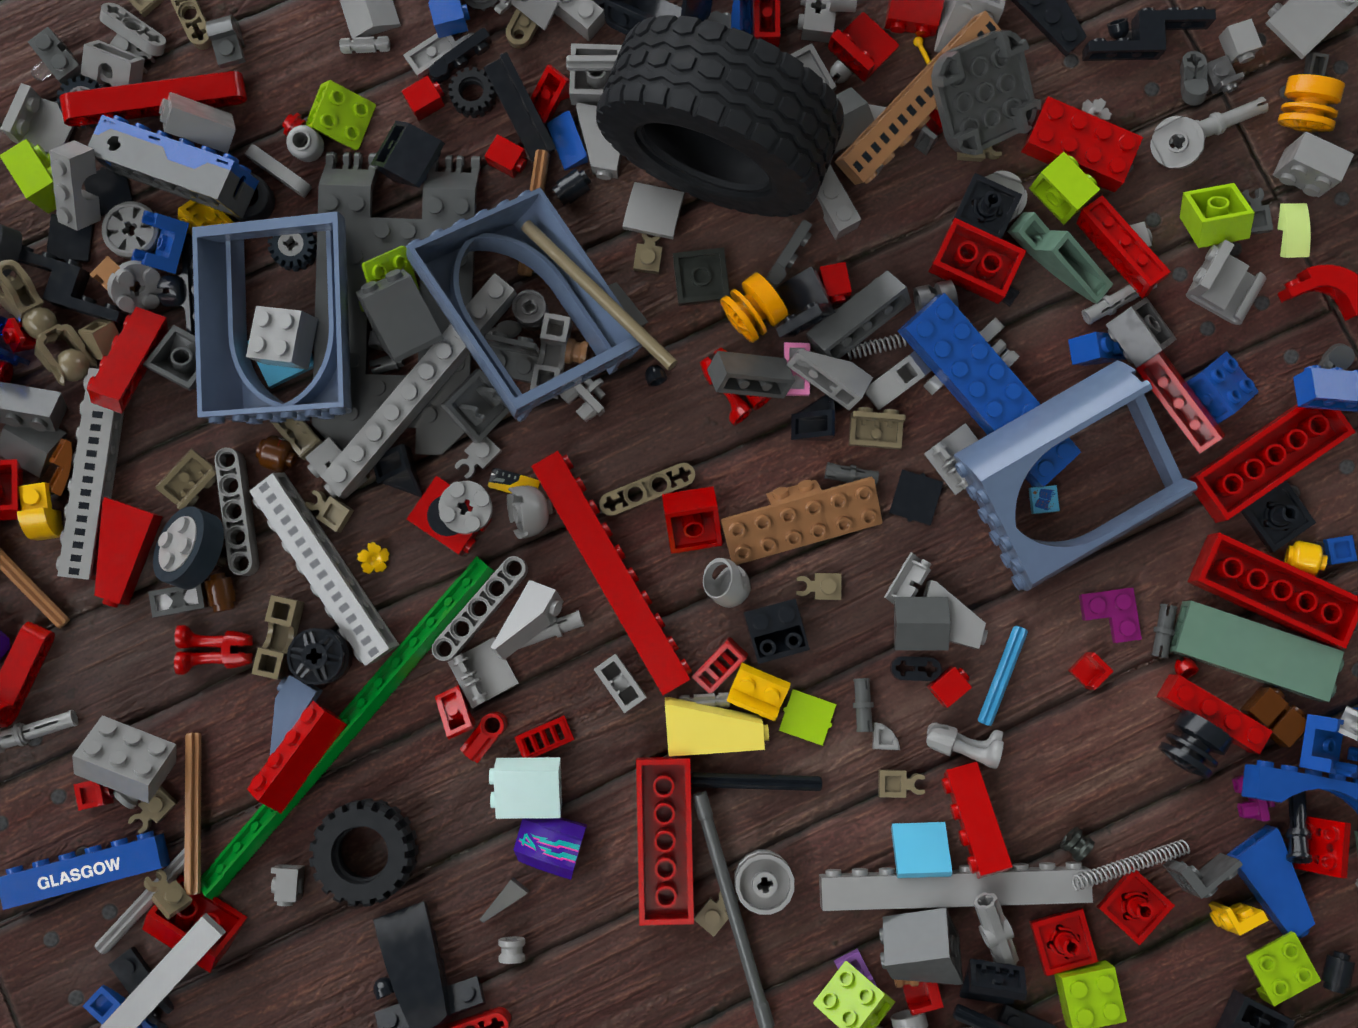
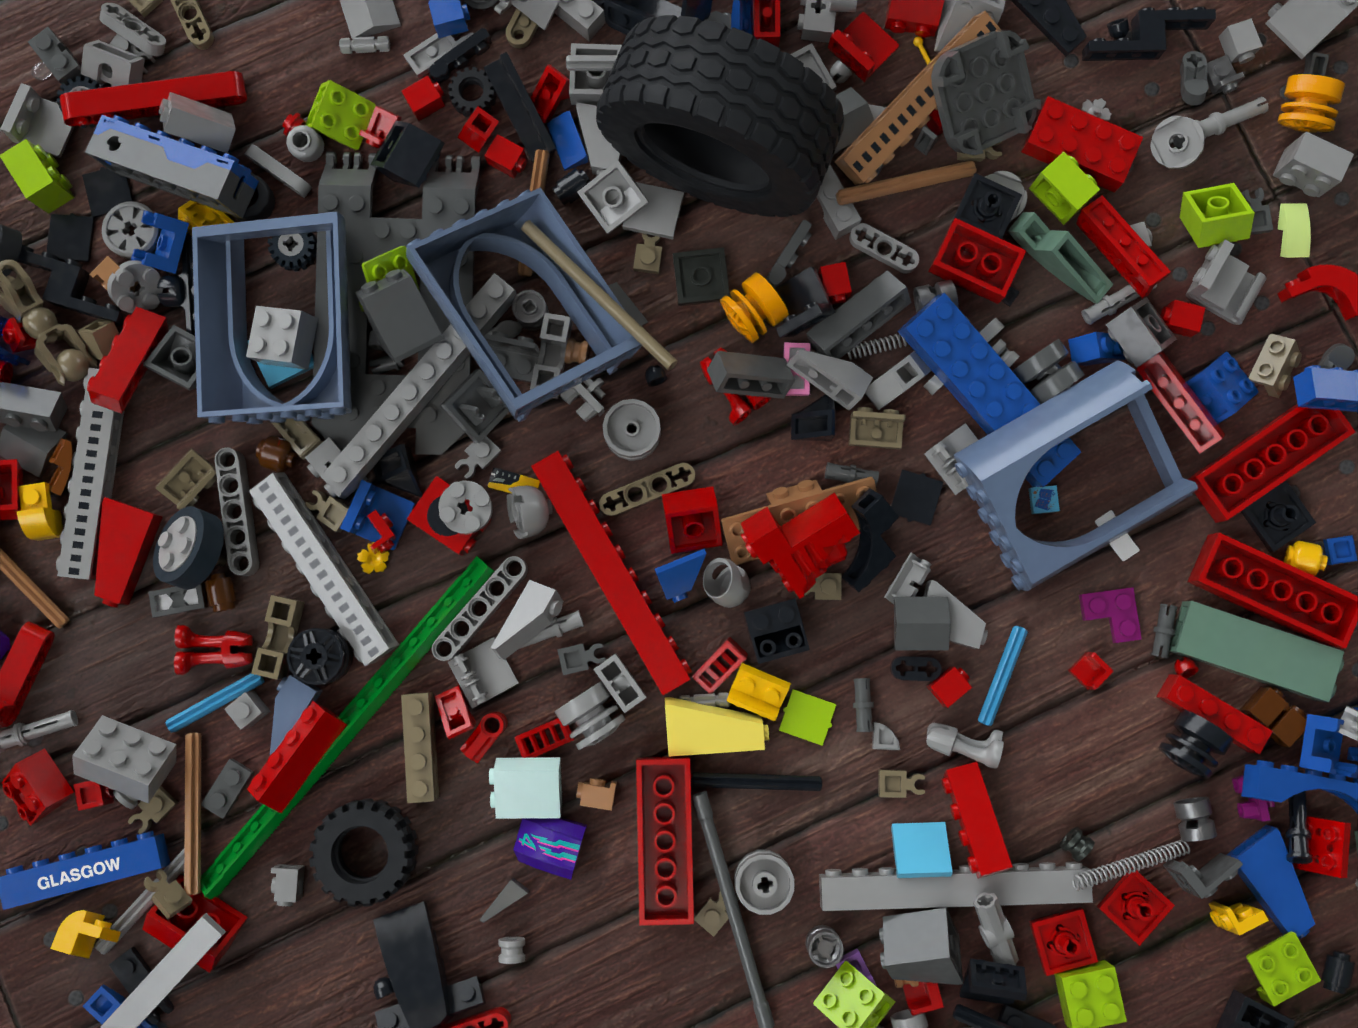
(36, 787): none -> red slope
(70, 167): light grey arch -> none
(79, 933): none -> yellow brick
(213, 702): none -> dark azure axle
(226, 40): dark grey brick -> none
(227, 788): none -> dark grey piece
(247, 710): none -> light grey brick
(371, 498): none -> blue bracket
(379, 126): none -> bracket
(382, 525): none -> red bracket
(420, 747): none -> dark tan brick
(478, 129): none -> red brick
(576, 659): none -> dark grey plate
(590, 716): none -> light grey wheel
(596, 794): none -> medium nougat brick
(613, 197): none -> light grey slope
(636, 414): none -> light grey wheel
(680, 575): none -> blue slope
(803, 545): none -> red brick
(824, 946): none -> flat silver wheel
(873, 553): none -> black arch
(886, 259): none -> light grey beam
(905, 182): none -> medium nougat axle
(1046, 369): none -> dark grey wheel
(1122, 546): none -> white sticker
(1183, 317): none -> red brick
(1195, 809): none -> flat silver wheel
(1276, 364): none -> dark tan bracket

